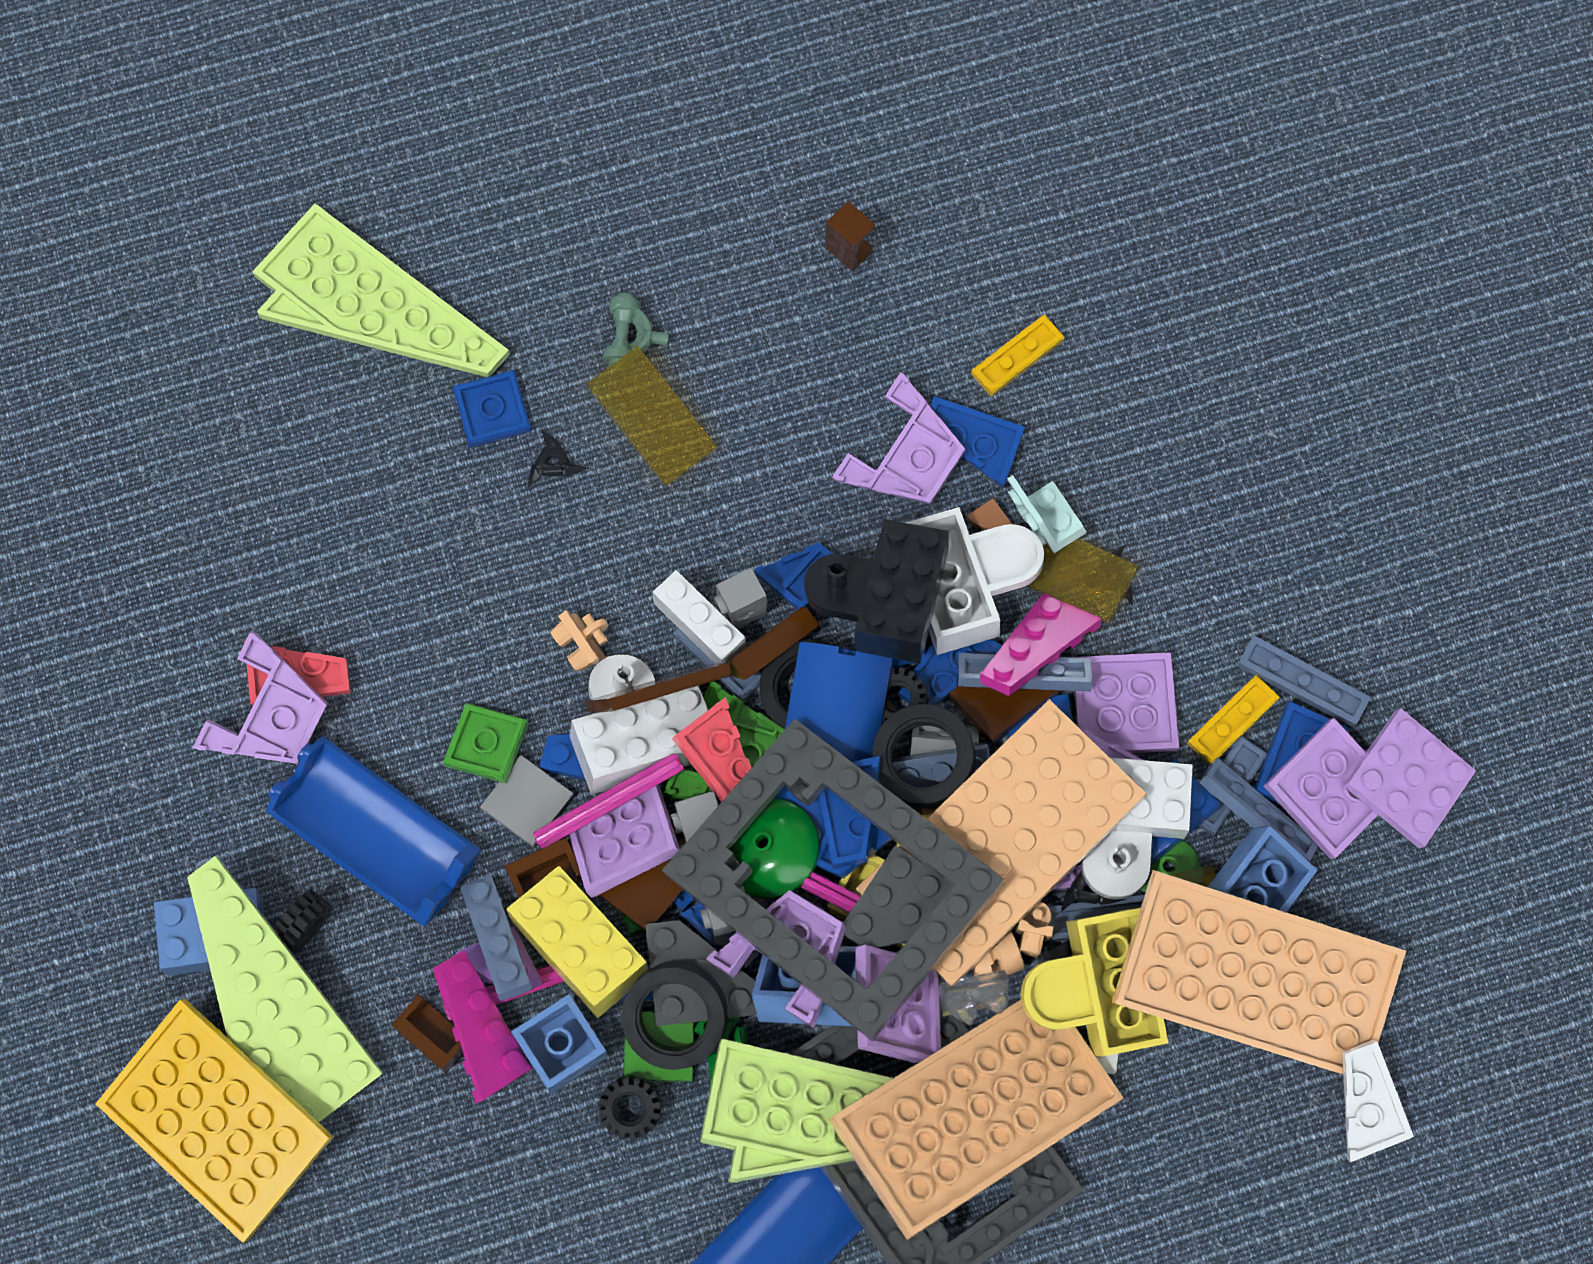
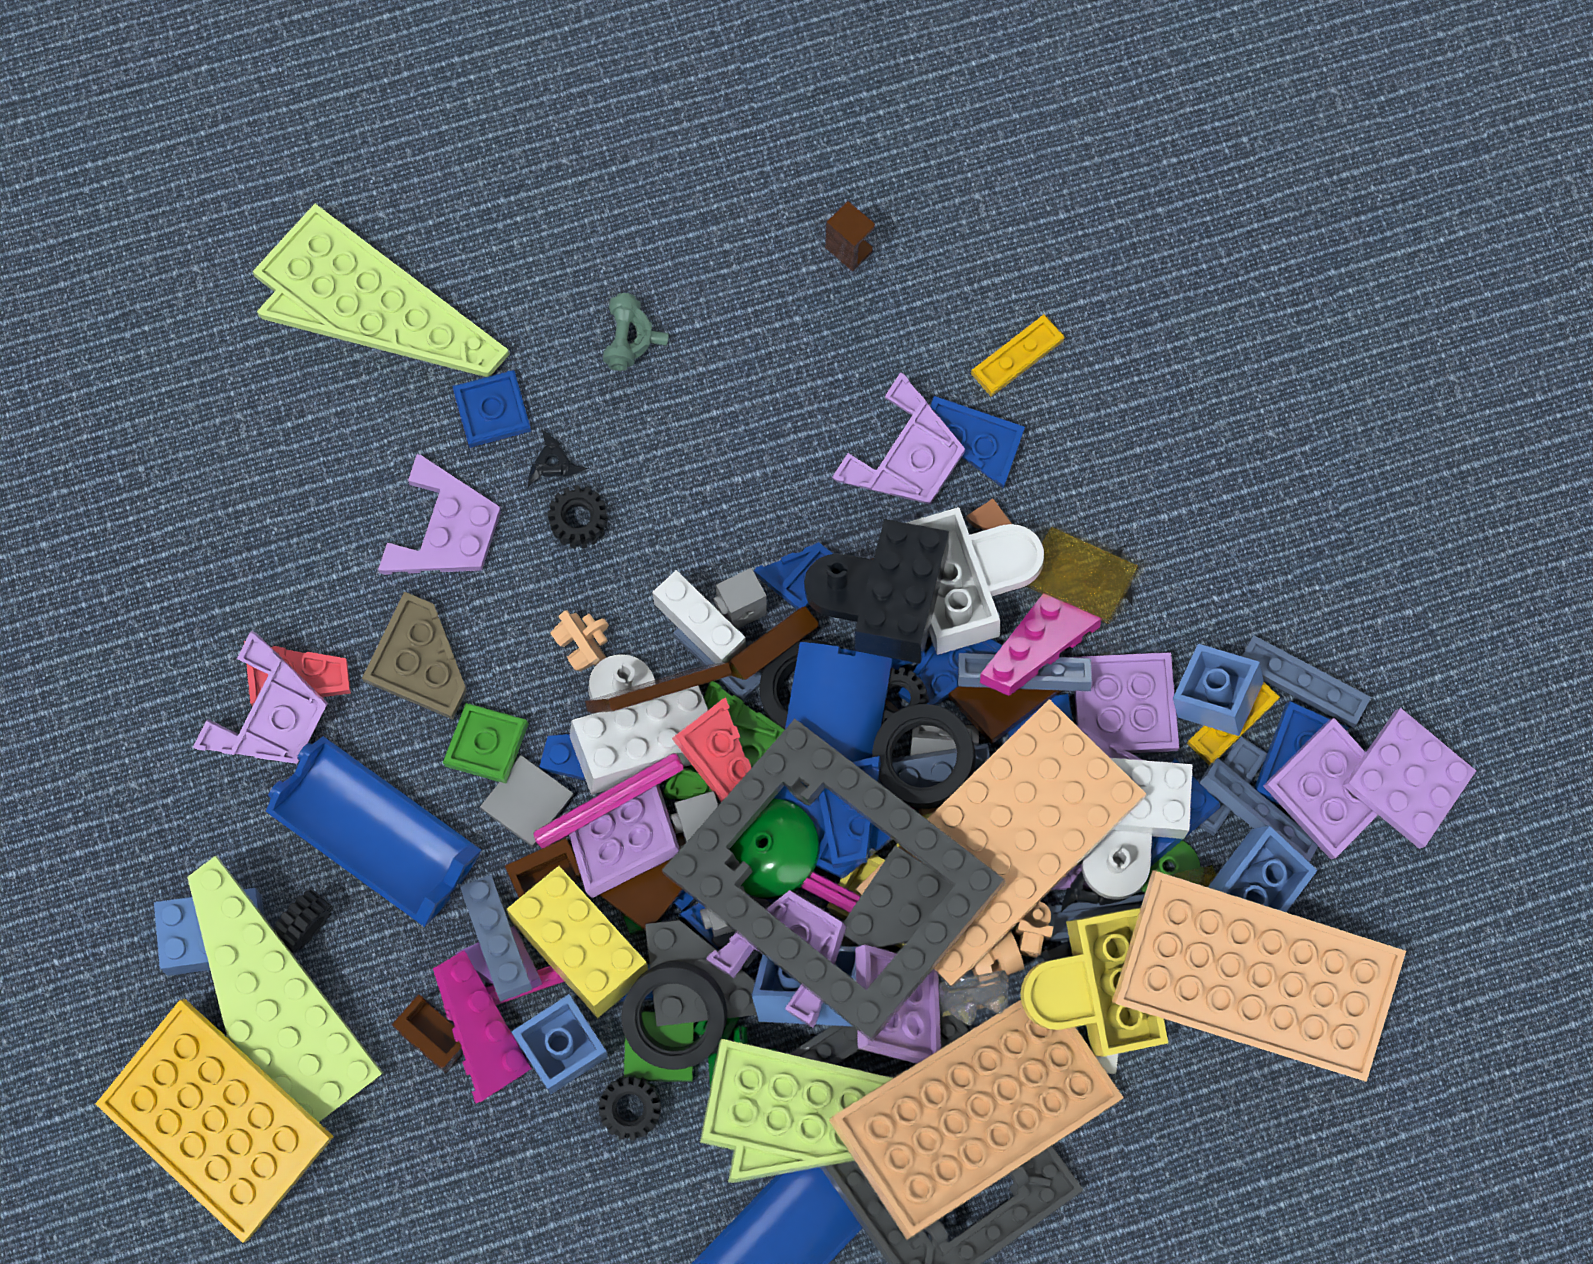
(417, 659): none -> dark tan plate
(457, 530): none -> lavender wing
(571, 499): none -> black tyre
(651, 416): clear yellow tile -> none
(1047, 515): light aqua bracket -> none
(1218, 689): none -> medium blue brick
(1371, 1103): white wing -> none

